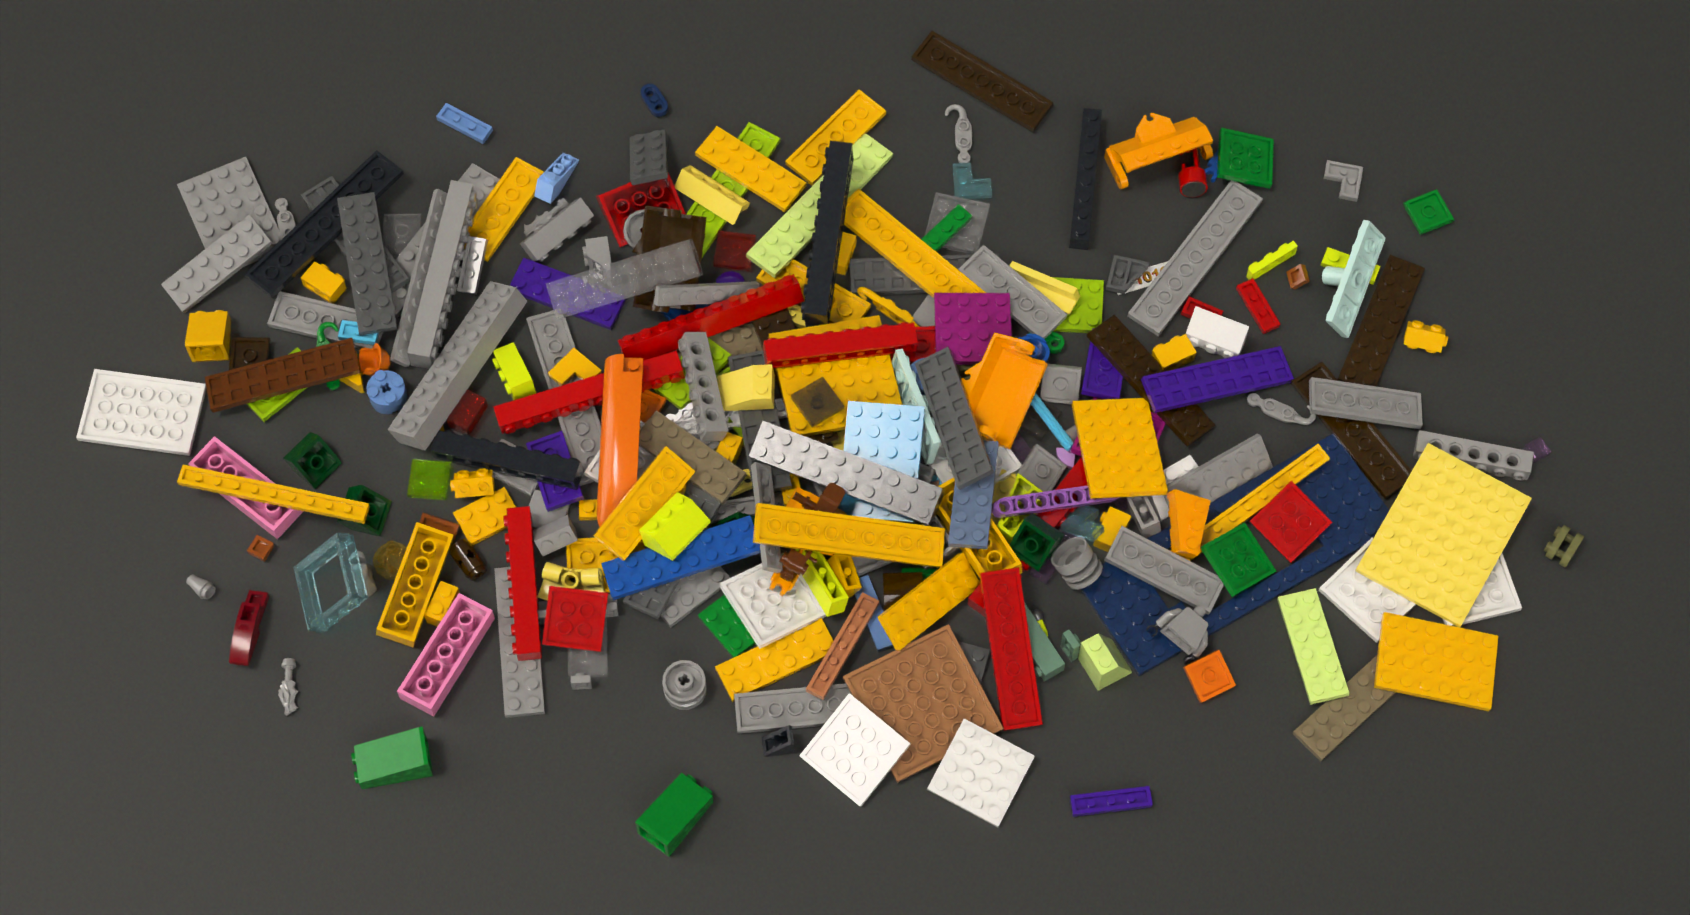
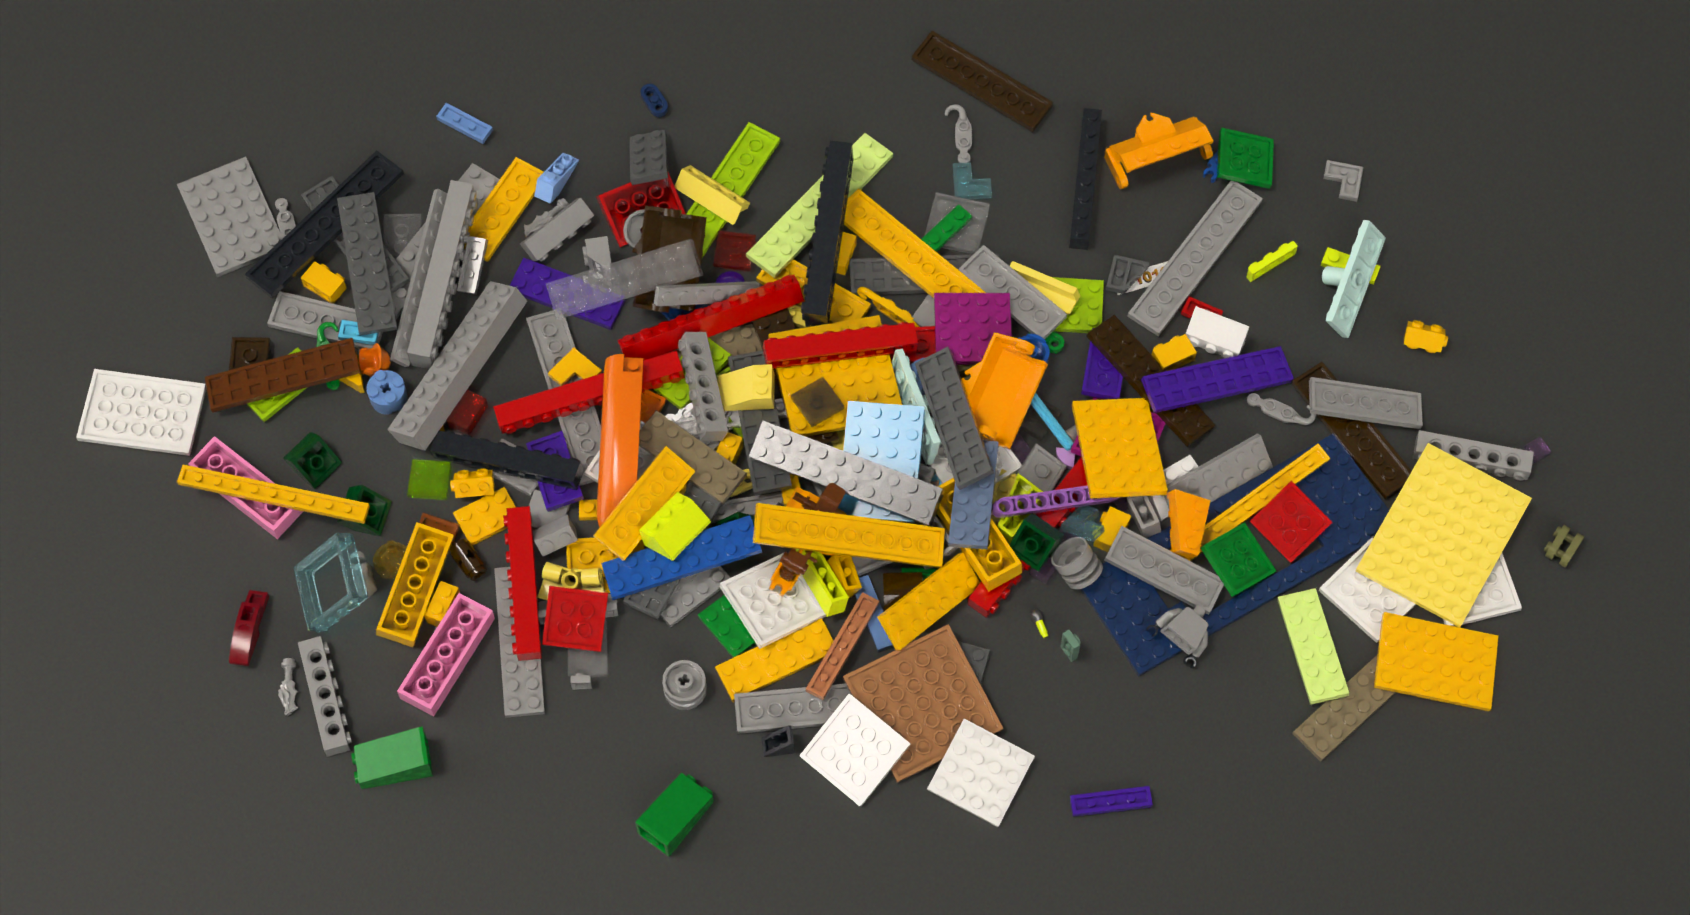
(202, 587): light grey cone -> none
(208, 336): yellow slope -> none
(216, 263): light grey plate -> none
(260, 548): dark orange plate -> none
(309, 650): none -> light grey brick
(513, 371): neon yellow wedge -> none
(750, 169): yellow plate -> none
(765, 494): light grey plate -> none
(847, 124): yellow plate -> none
(1010, 648): red plate -> none
(1045, 657): sand green brick -> none
(1061, 384): light grey tile -> none
(1102, 661): yellowish green slope -> none
(1192, 179): red piece -> none
(1209, 676): orange plate -> none
(1258, 306): red plate -> none
(1298, 276): dark orange plate -> none
(1381, 322): dark brown plate -> none
(1428, 212): green plate -> none

